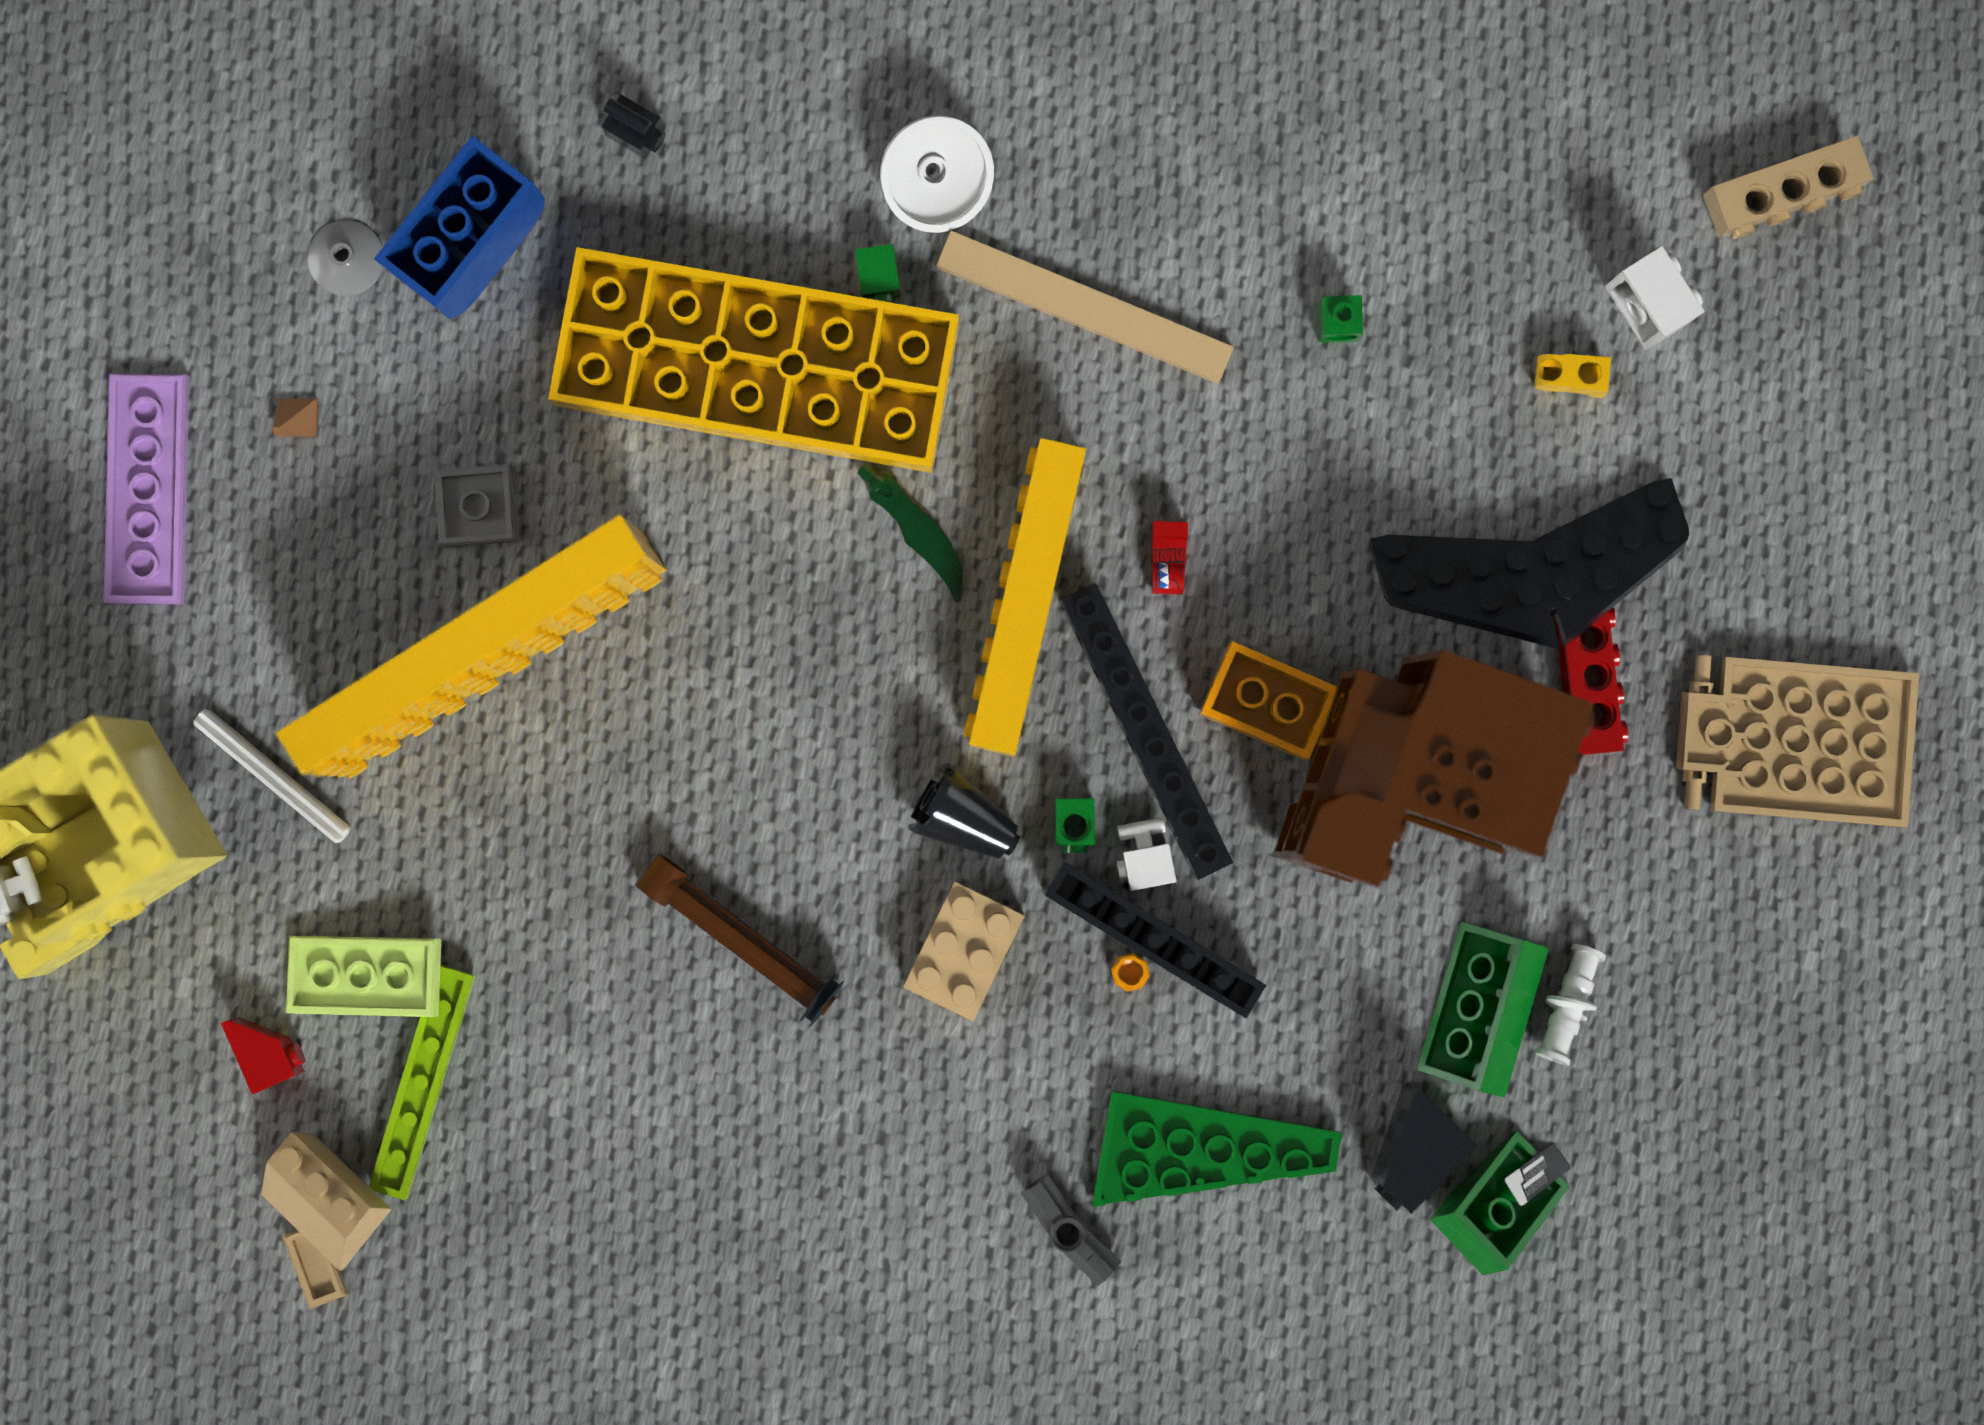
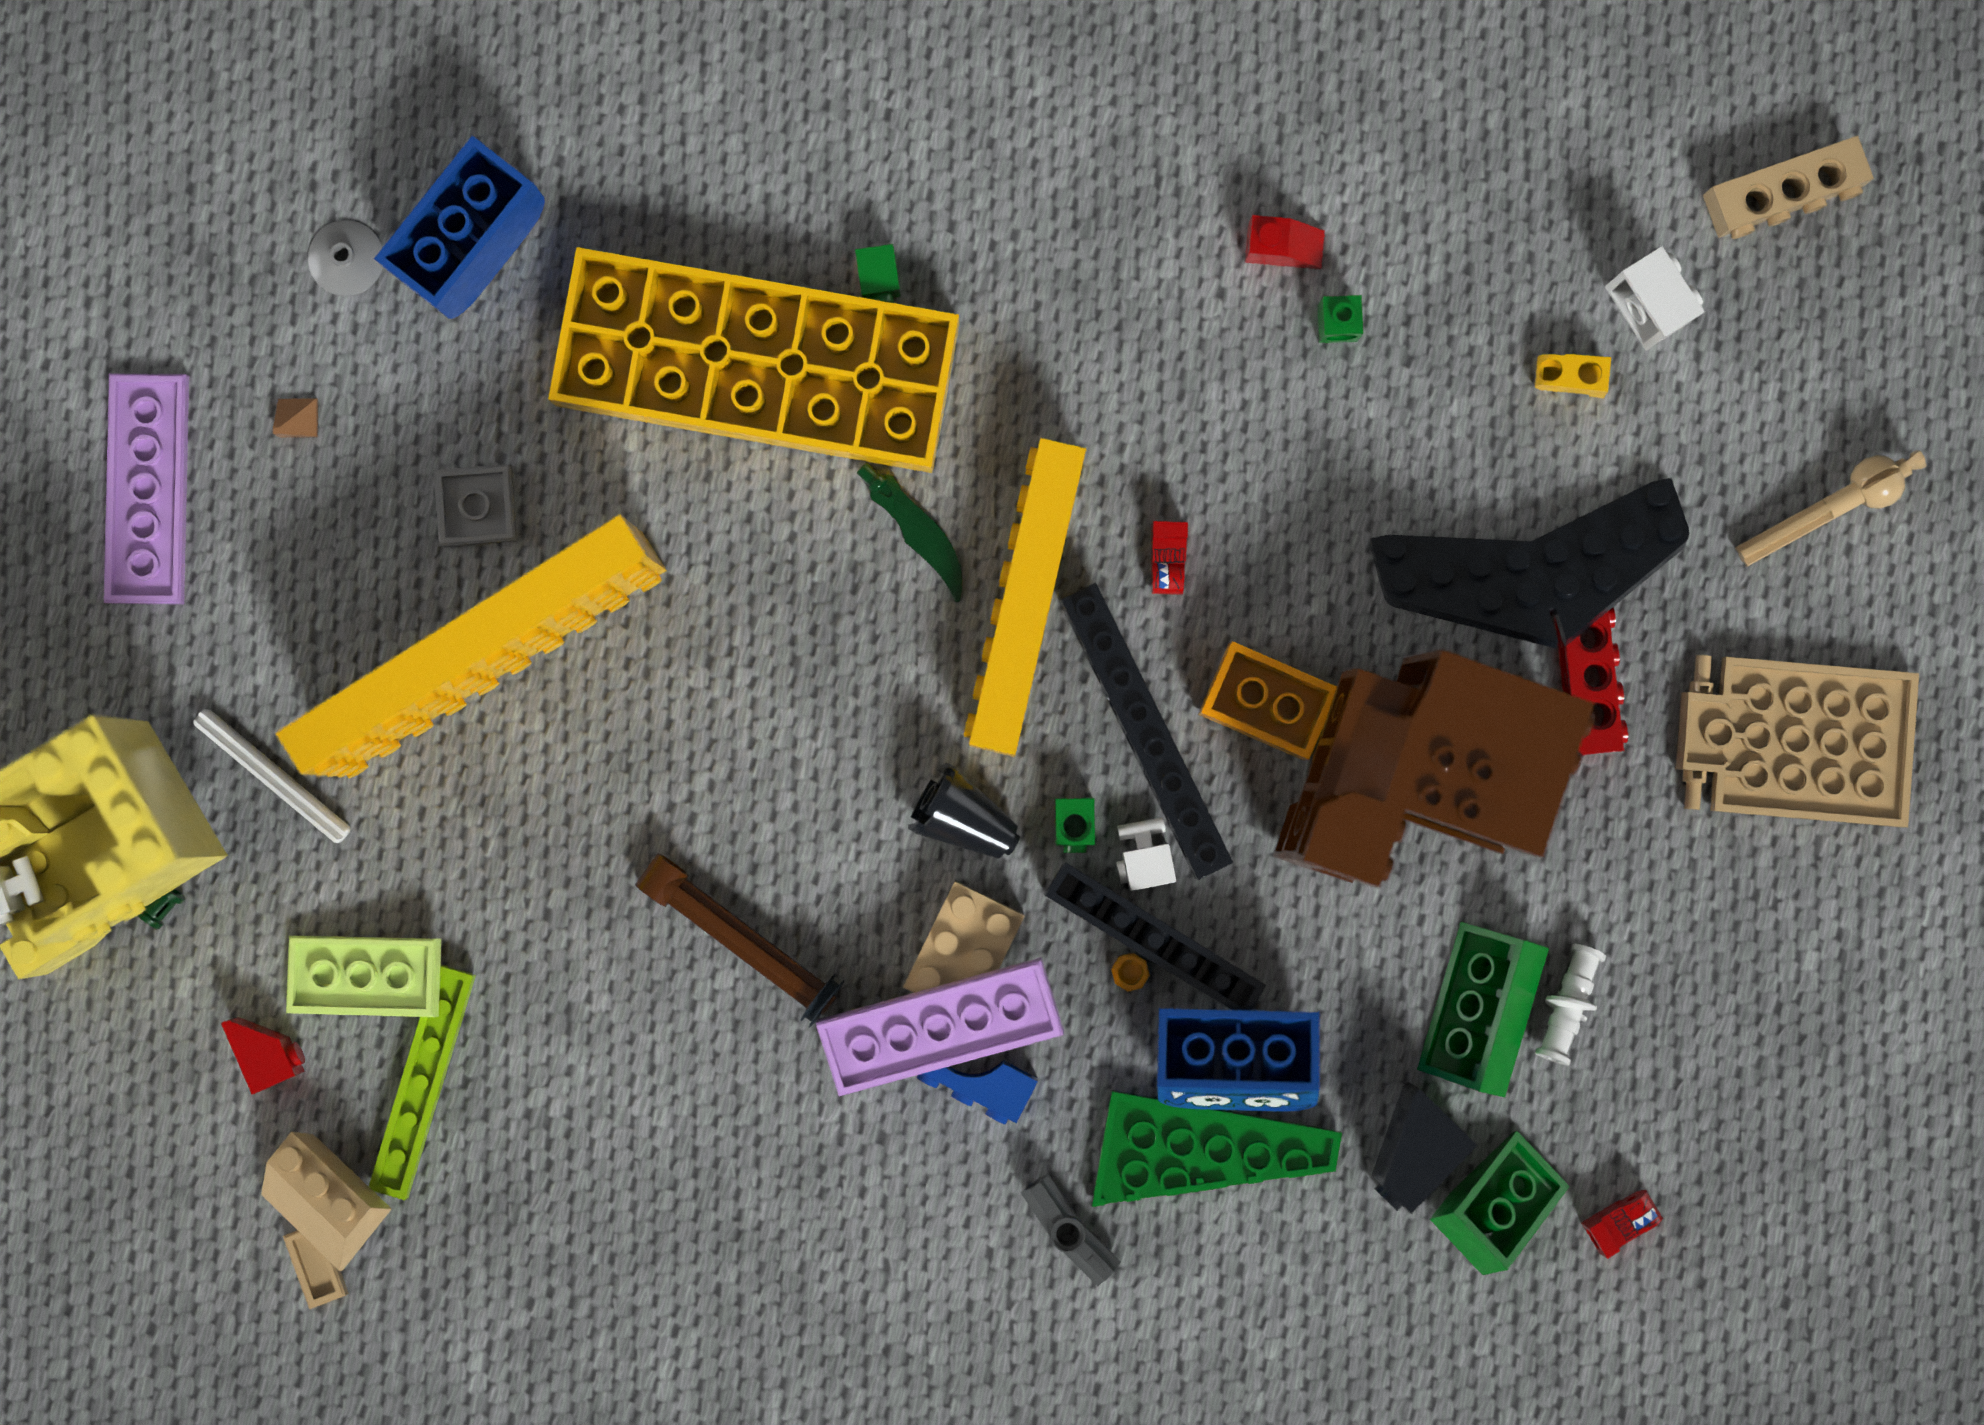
(160, 908): none -> dark green bush
(633, 126): black brick -> none
(940, 1027): none -> lavender tile
(954, 190): white dish -> none
(1000, 1089): none -> blue arch
(1084, 307): tan tile -> none
(1238, 1059): none -> blue brick
(1284, 243): none -> red slope
(1537, 1174): sticker -> none
(1622, 1222): none -> red leg
(1874, 483): none -> tan piece

